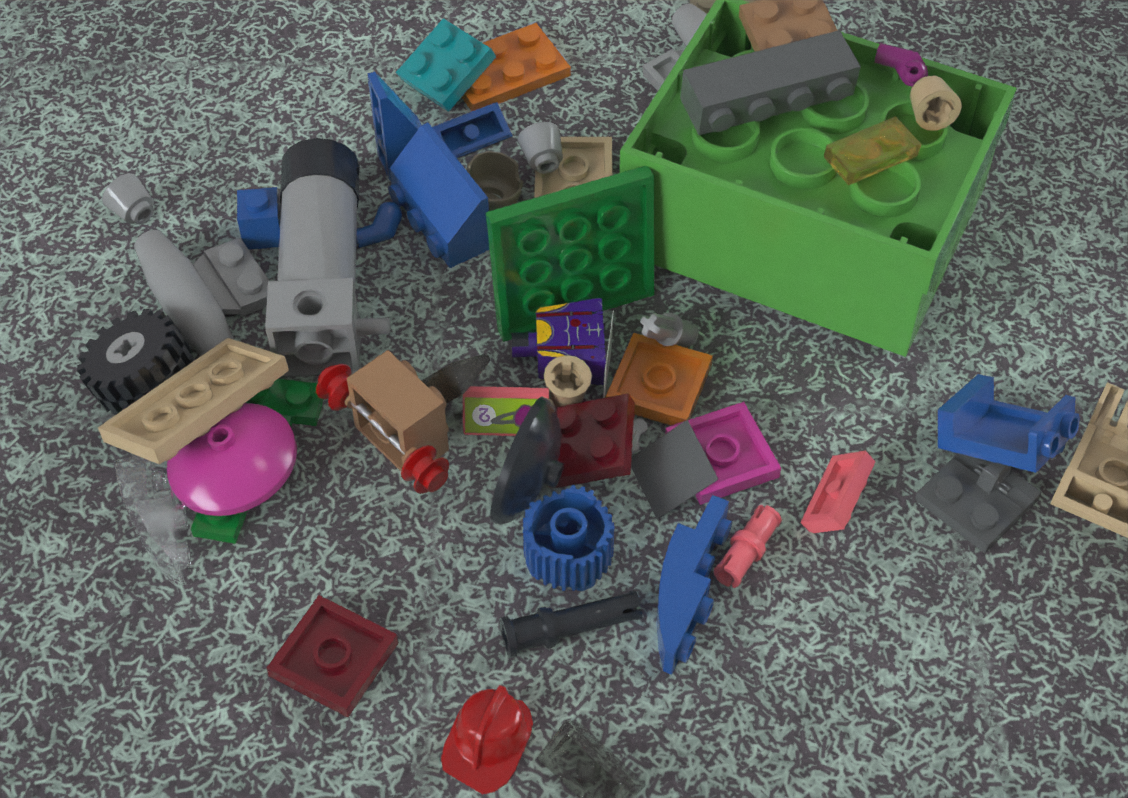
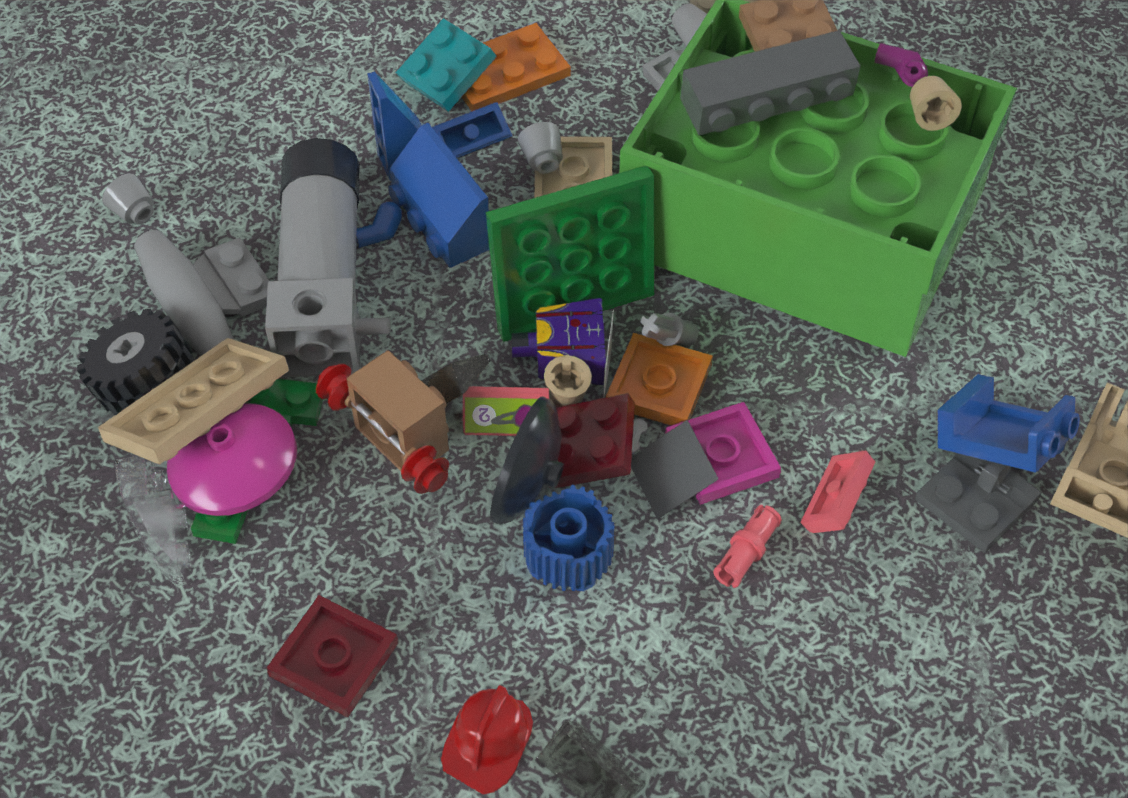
(259, 217): blue brick -> none
(496, 175): dark tan hair -> none
(549, 626): black pin -> none
(685, 582): blue slope -> none
(872, 150): clear yellow plate -> none

